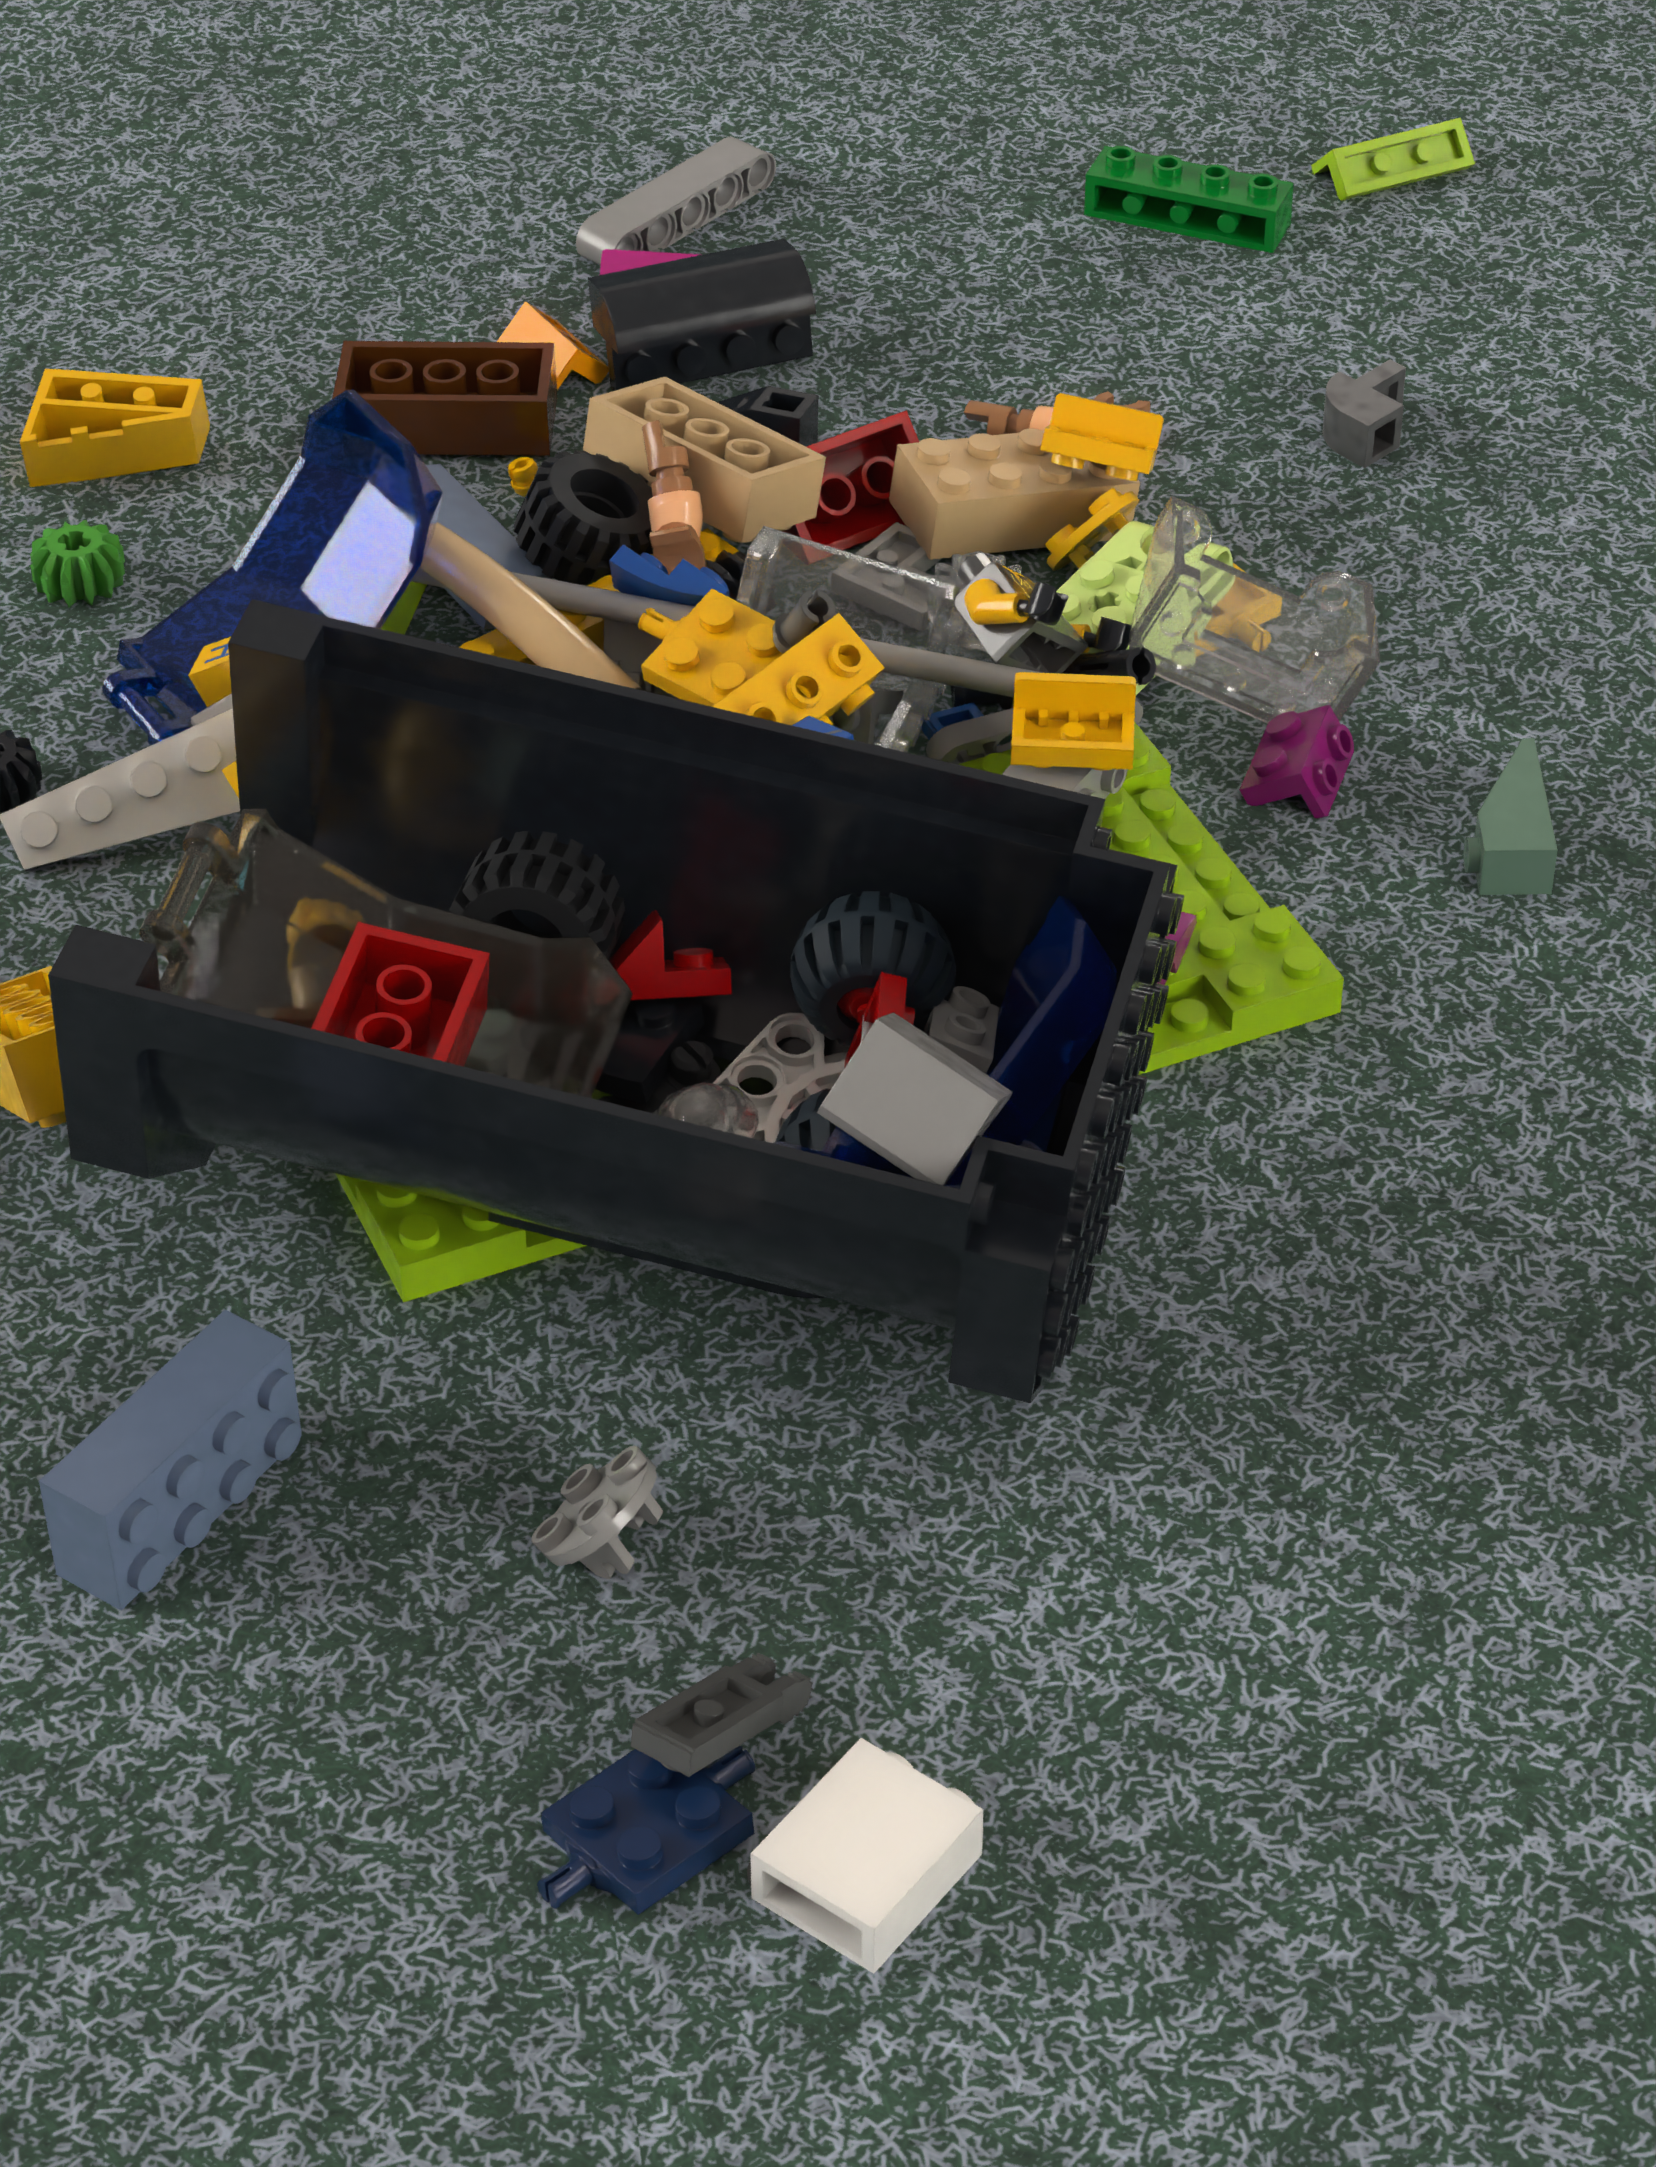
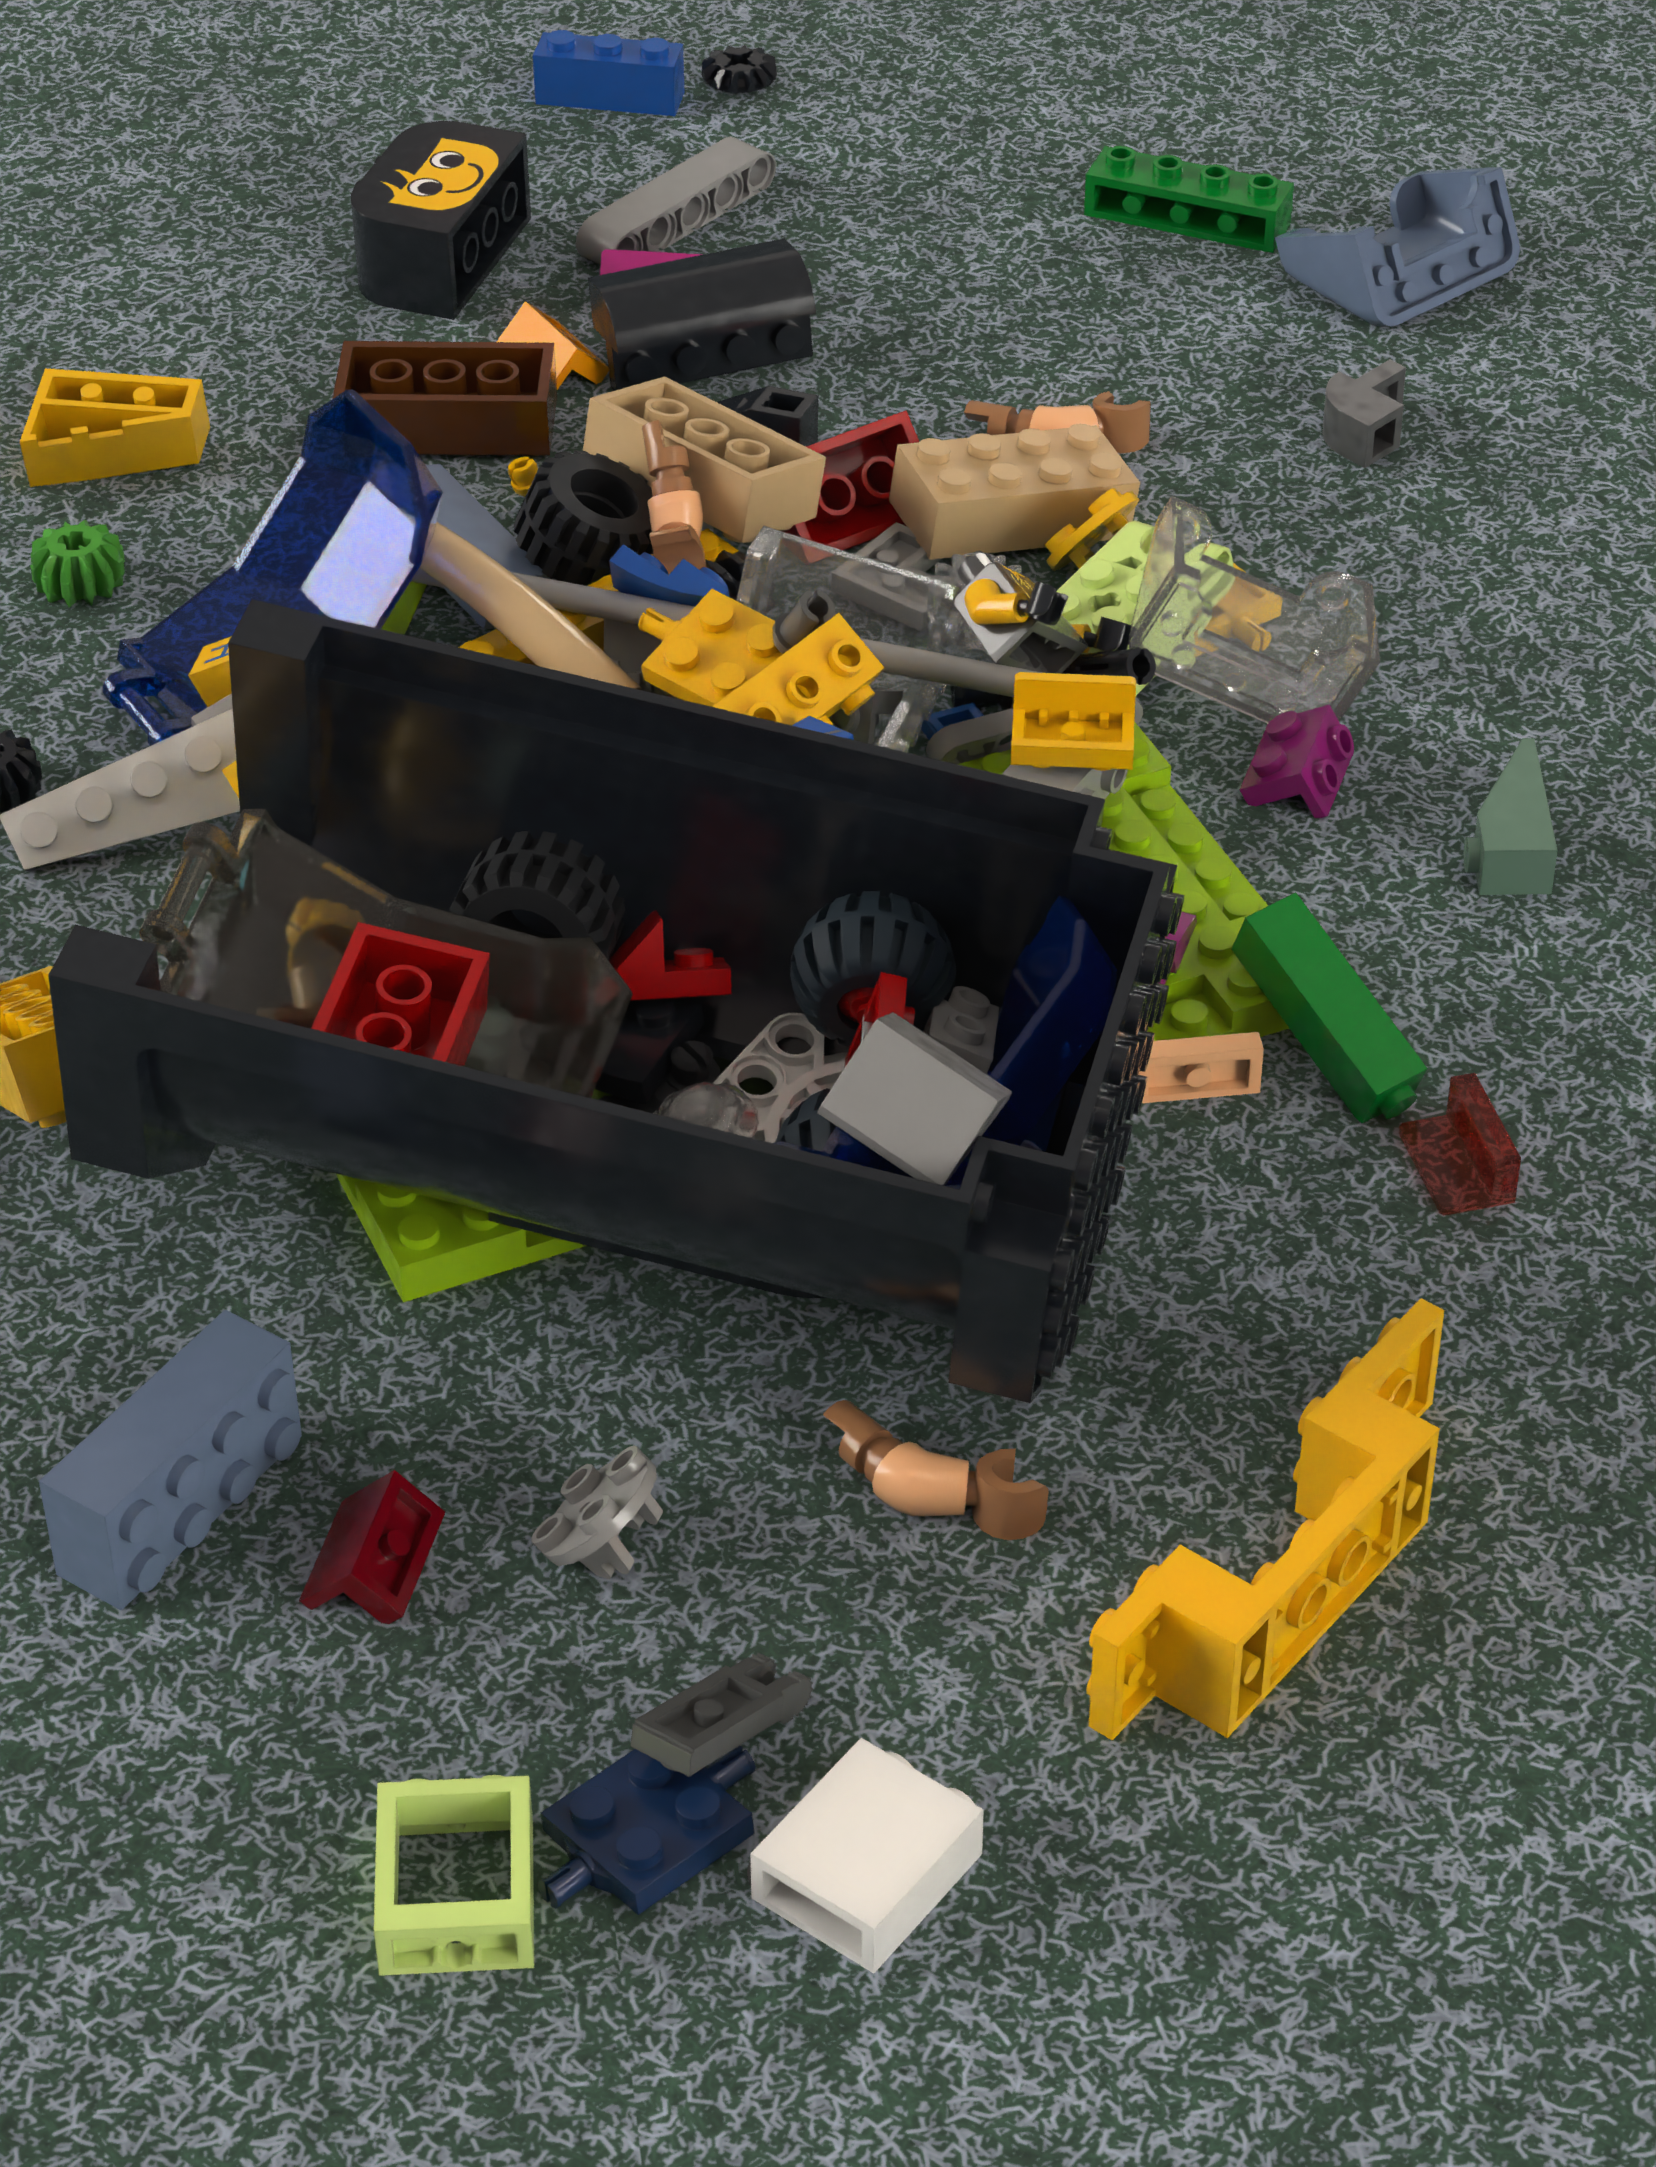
(376, 1548): none -> dark red panel
(439, 215): none -> black brick
(490, 1931): none -> yellowish green window
(609, 73): none -> blue brick
(739, 69): none -> black gear
(939, 1484): none -> piece
(1102, 434): yellow bracket -> none
(1204, 1067): none -> light nougat plate
(1329, 1009): none -> green brick
(1366, 1491): none -> yellow bracket
(1397, 159): lime panel -> none
(1445, 240): none -> sand blue windscreen
(1466, 1153): none -> clear red panel

